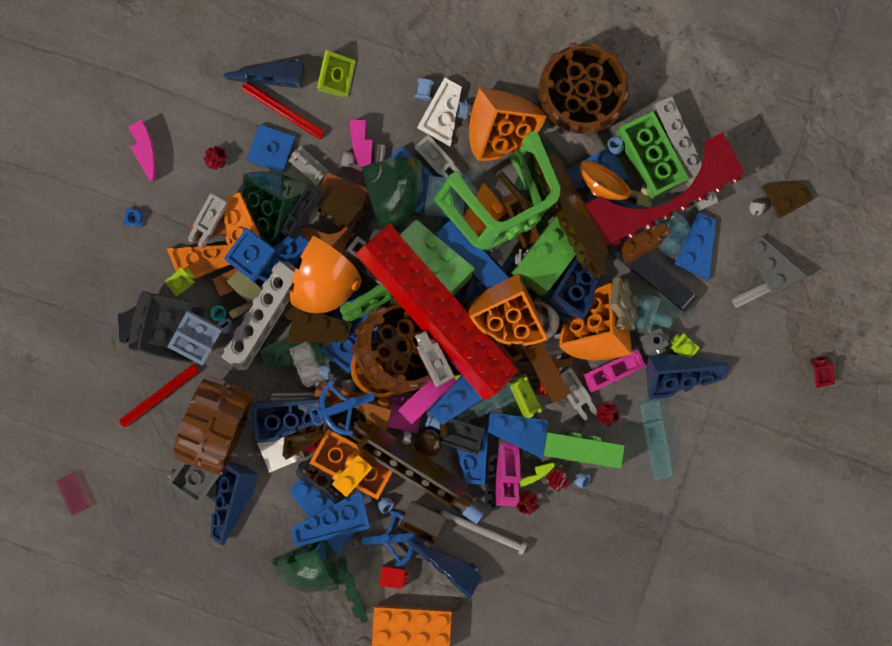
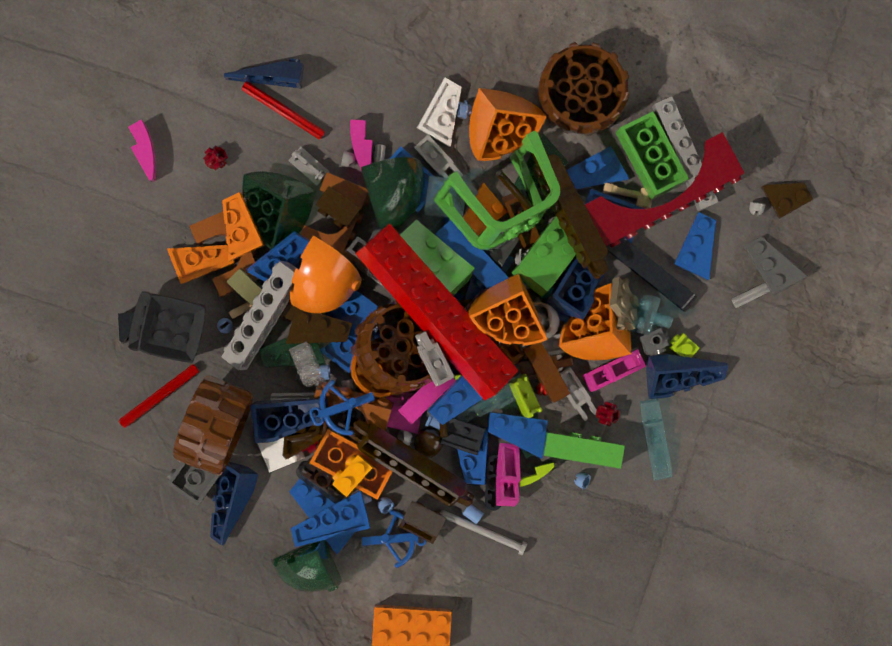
(73, 494): clear pink tile -> none
(128, 217): blue plate -> none
(180, 281): lime bracket -> none
(194, 337): sand blue slope -> none
(208, 219): light grey hinge -> none
(220, 316): teal hinge -> none
(250, 254): blue plate -> none
(270, 148): blue plate -> none
(301, 212): black hinge -> none
(336, 74): lime slope -> none
(351, 593): clear green wing -> none
(365, 303): bright green hinge -> none
(393, 577): red brick -> none
(424, 89): medium blue bush -> none
(458, 571): dark blue wedge -> none
(527, 502): dark red gear -> none
(557, 480): dark red gear -> none
(603, 181): orange dish -> none
(615, 145): medium blue hinge -> none
(643, 242): reddish brown hinge -> none
(679, 230): clear light blue plate -> none
(822, 371): dark red bracket -> none

